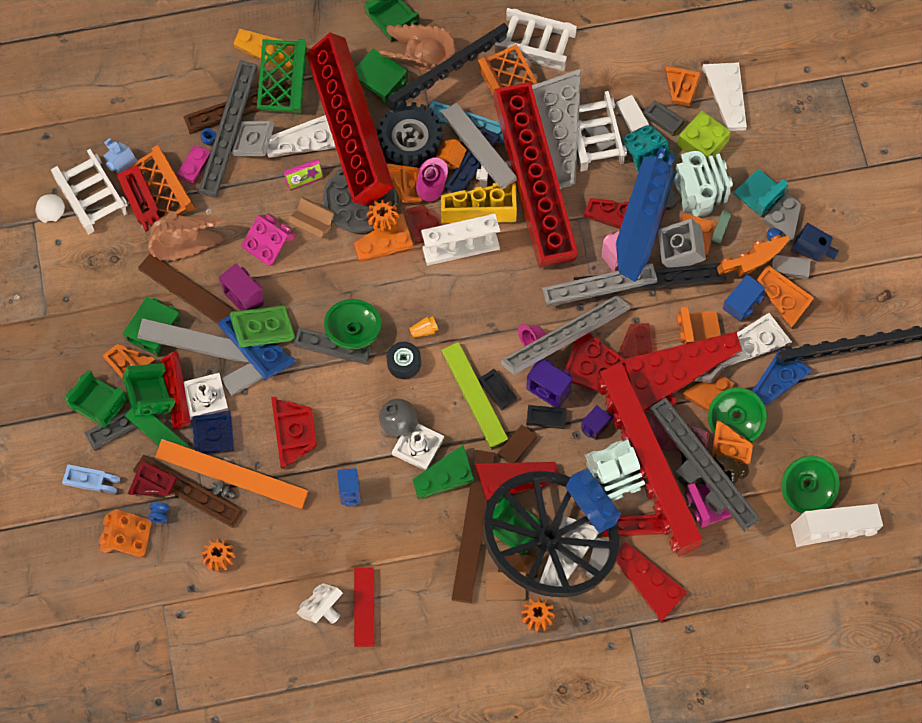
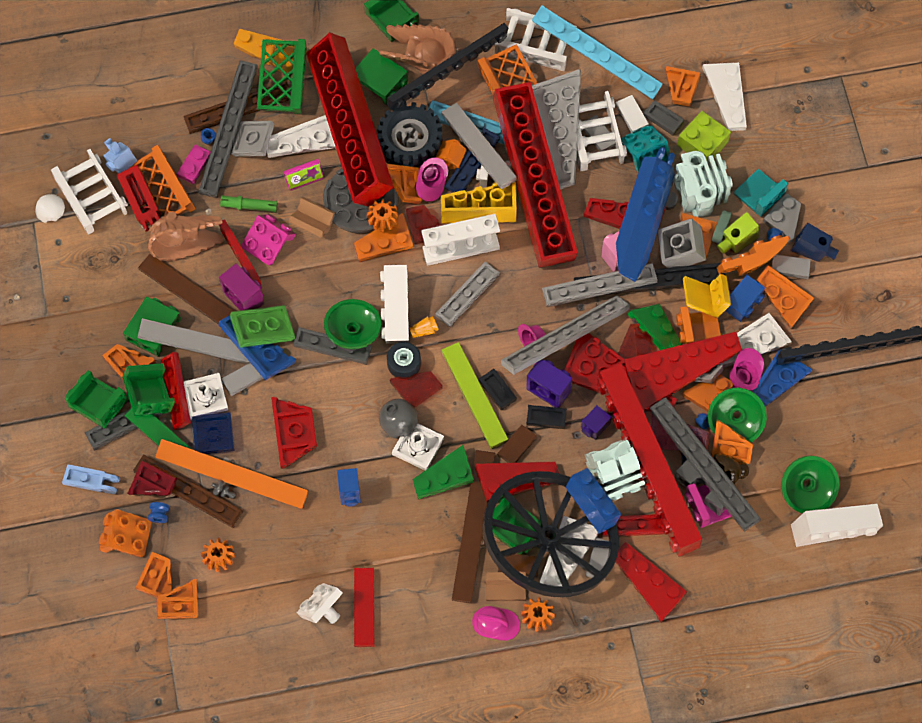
(156, 576): none -> orange wing
(179, 602): none -> orange wing
(238, 251): none -> red tile
(247, 203): none -> bright green pin
(396, 304): none -> white wedge
(416, 387): none -> clear red wing
(467, 294): none -> light grey tile
(496, 623): none -> dark pink piece
(597, 52): none -> medium azure plate
(656, 324): none -> green wing
(702, 421): none -> blue hinge
(709, 299): none -> yellow bracket
(739, 234): none -> lime torso
(747, 369): none -> dark pink piece

